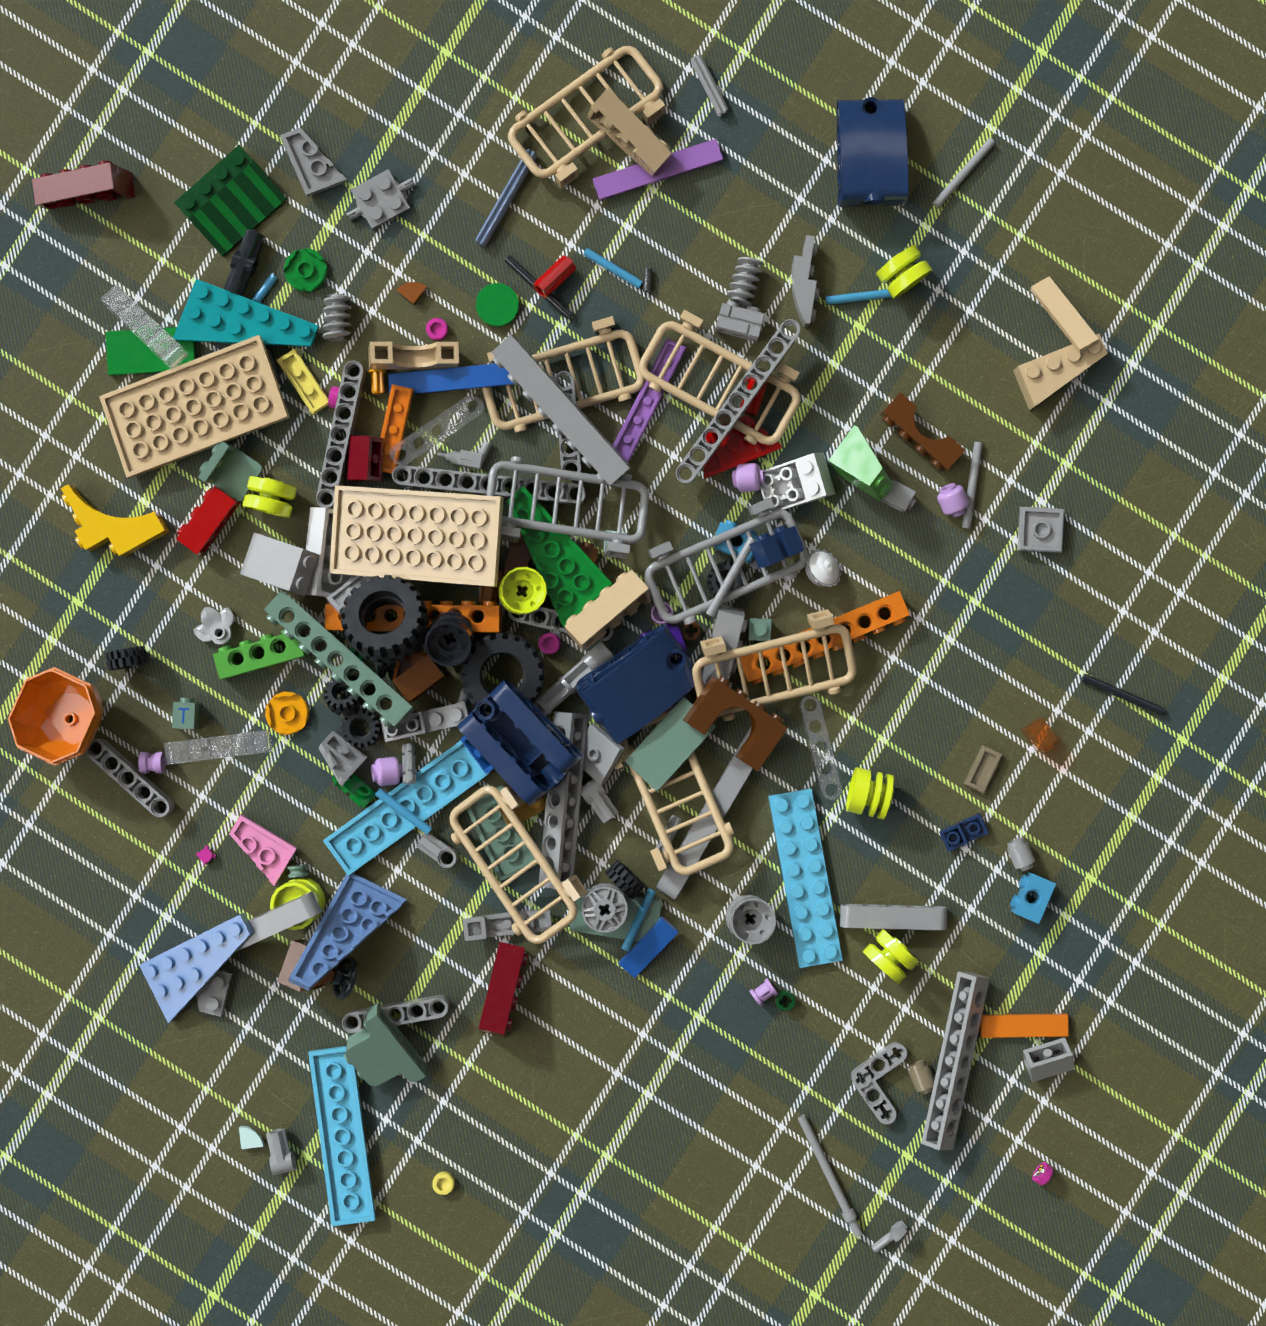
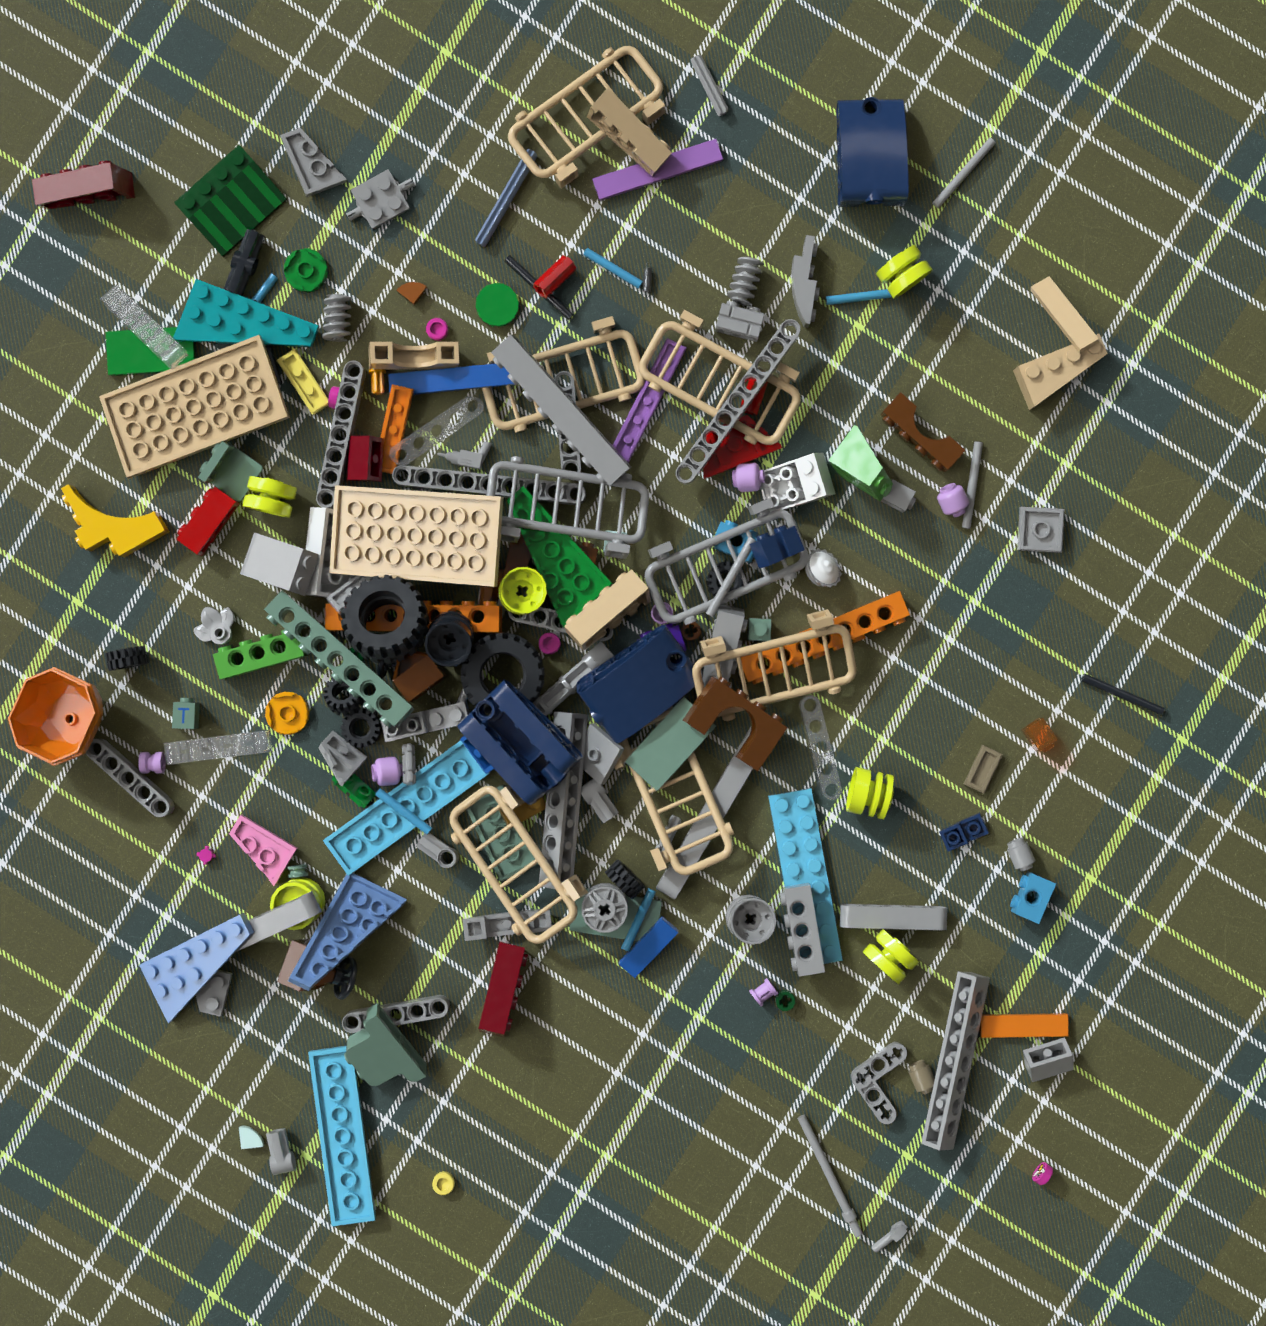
(814, 961): none -> light grey brick

